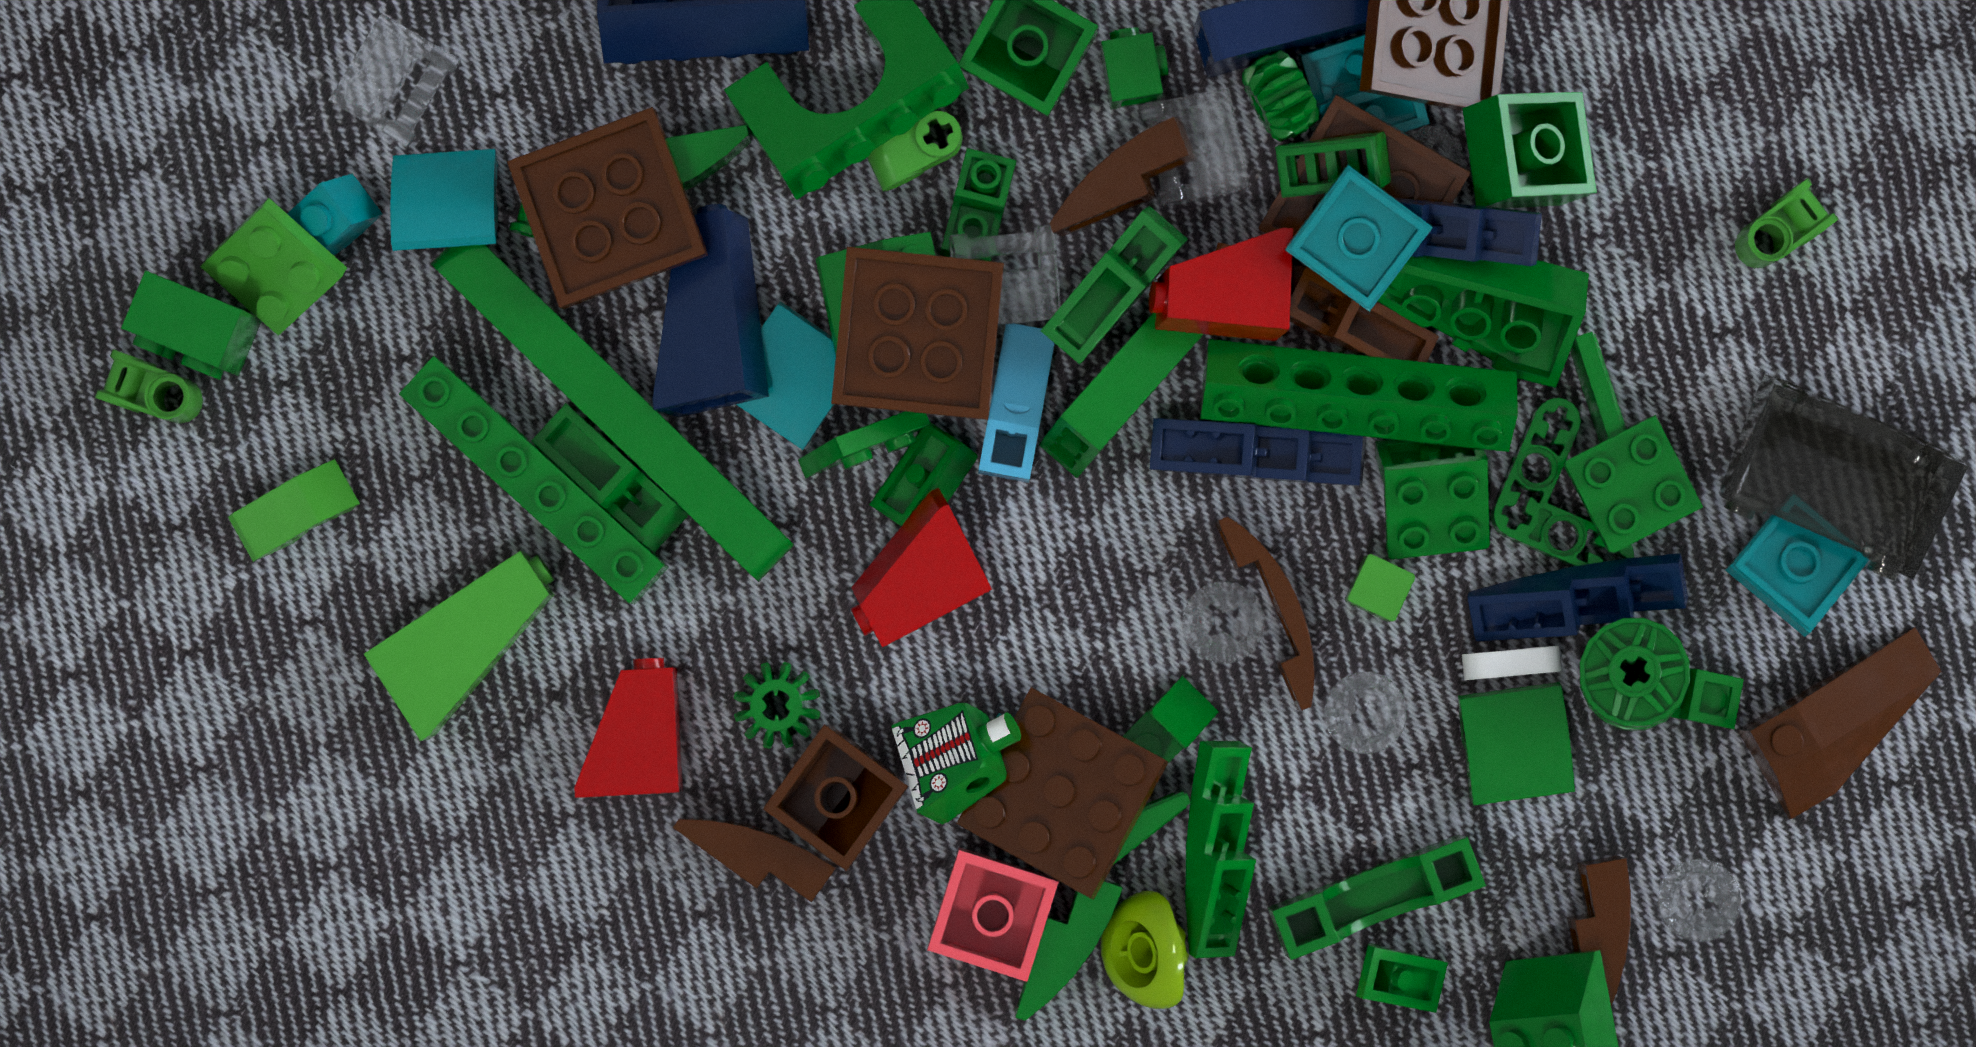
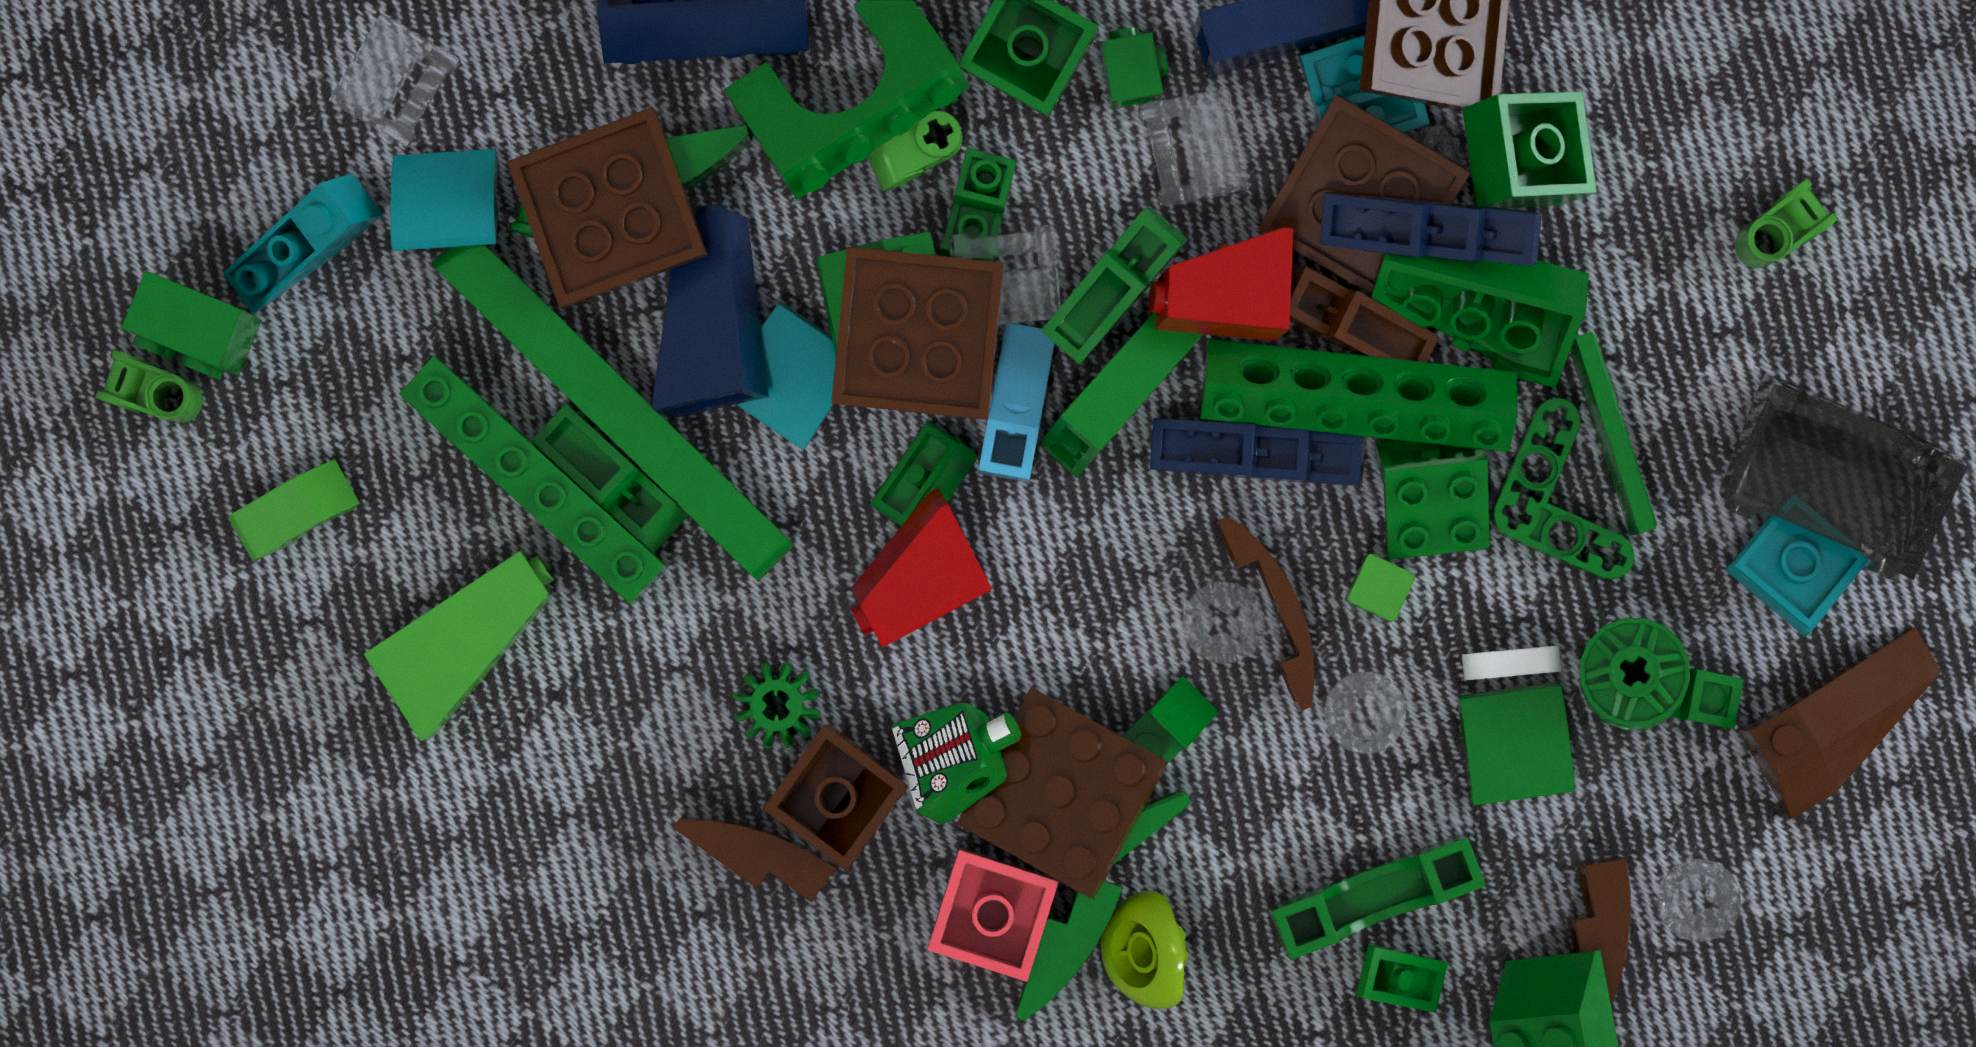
(273, 266): bright green plate -> none
(637, 737): red slope -> none
(856, 446): green wing -> none
(1125, 177): reddish brown slope -> none
(1215, 860): green slope -> none
(1280, 95): green gear -> none
(1358, 238): teal plate -> none
(1376, 155): green slope -> none
(1577, 595): dark blue slope -> none
(1632, 484): green bracket -> none

